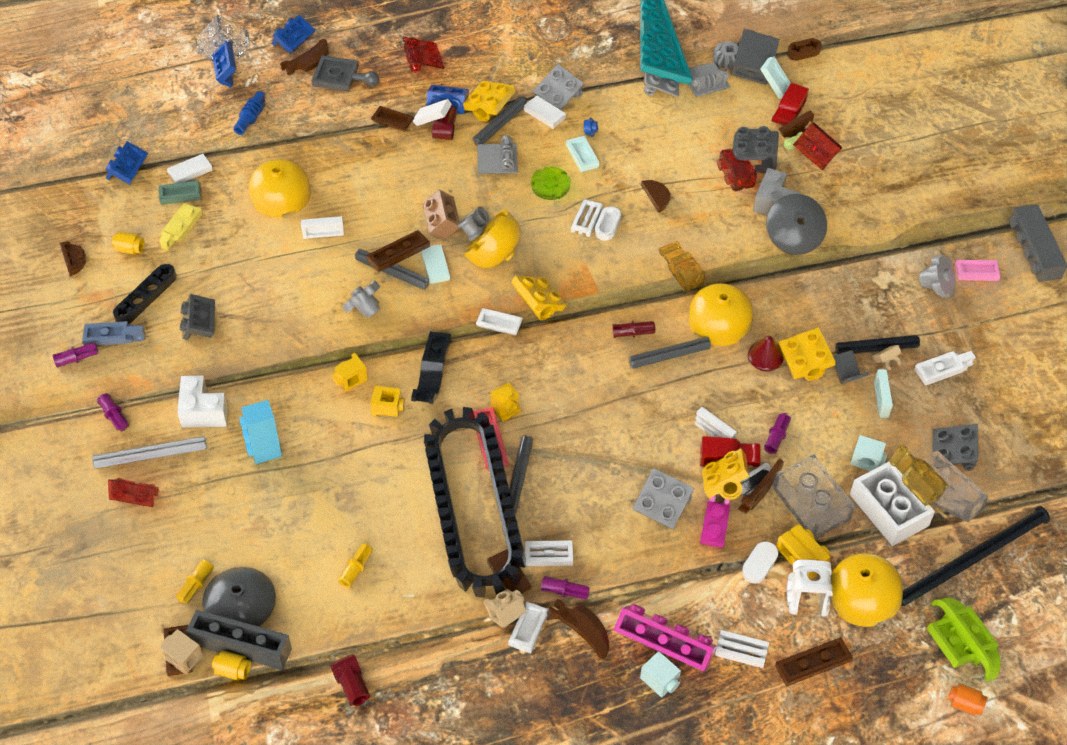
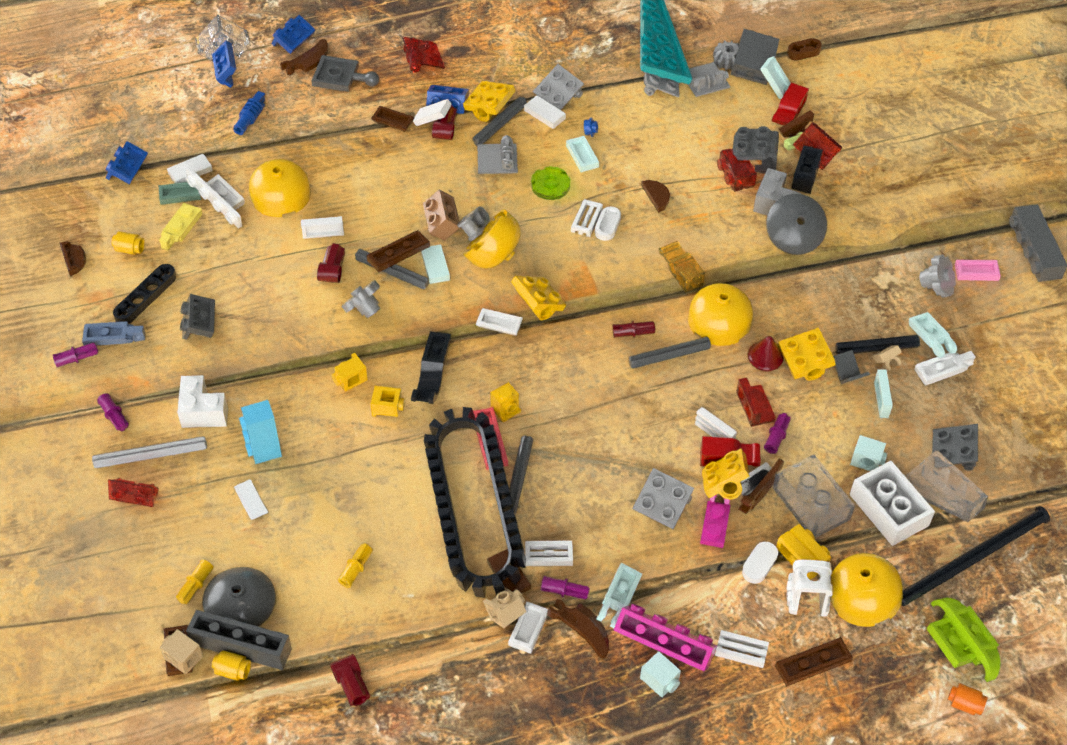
(220, 194): none -> white bracket
(250, 499): none -> white sticker
(331, 267): none -> dark red piece
(619, 592): none -> light aqua hinge
(754, 403): none -> clear red panel
(807, 169): none -> black brick
(918, 476): clear yellow piece -> none
(932, 334): none -> light aqua hinge

